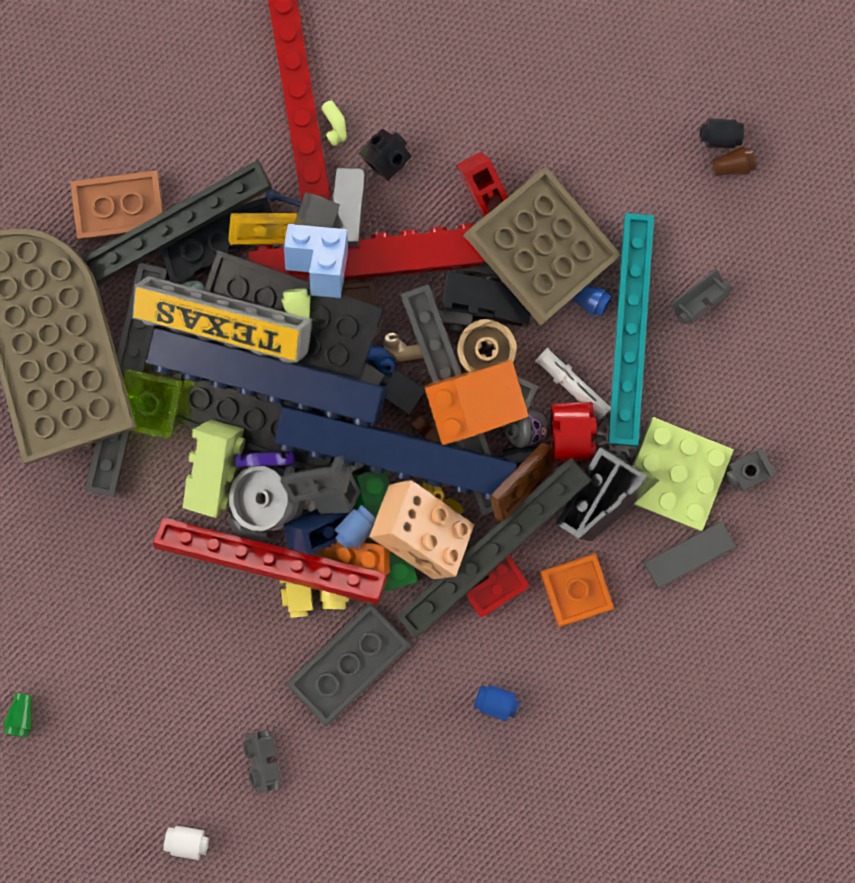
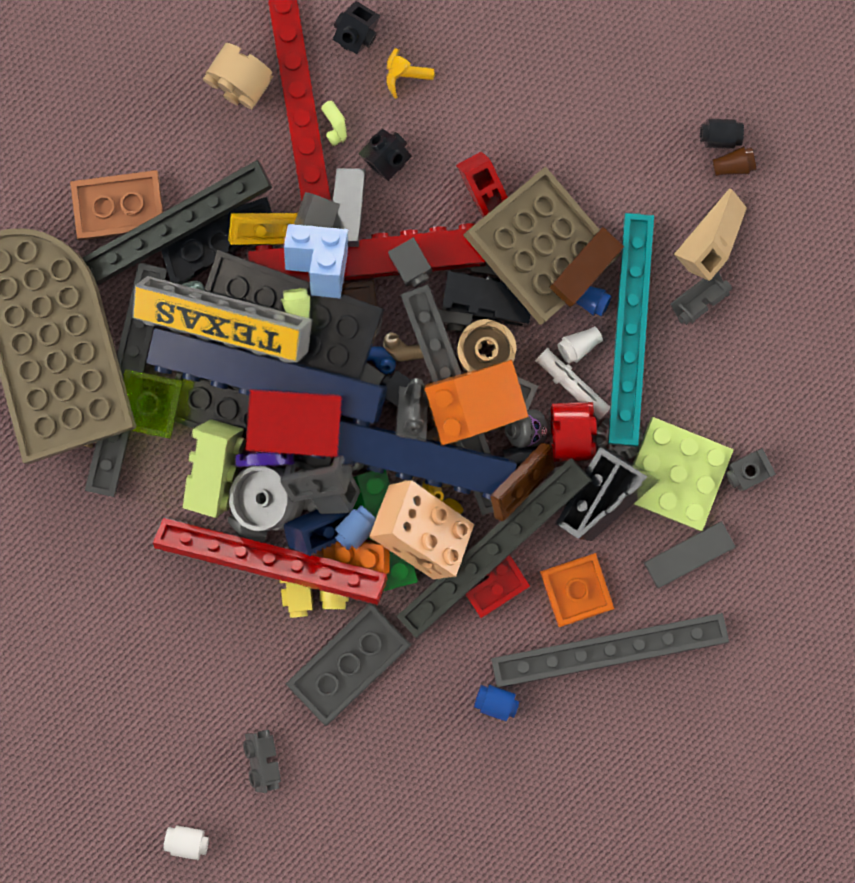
(19, 716): green cone -> none
(239, 76): none -> tan brick
(272, 195): dark blue hinge -> none
(293, 422): none -> red tile
(356, 27): none -> black brick
(401, 67): none -> yellow plant
(410, 263): none -> dark grey brick
(412, 411): none -> dark grey hinge
(577, 345): none -> white cone
(586, 267): none -> reddish brown tile
(610, 650): none -> dark grey plate
(713, 238): none -> tan slope

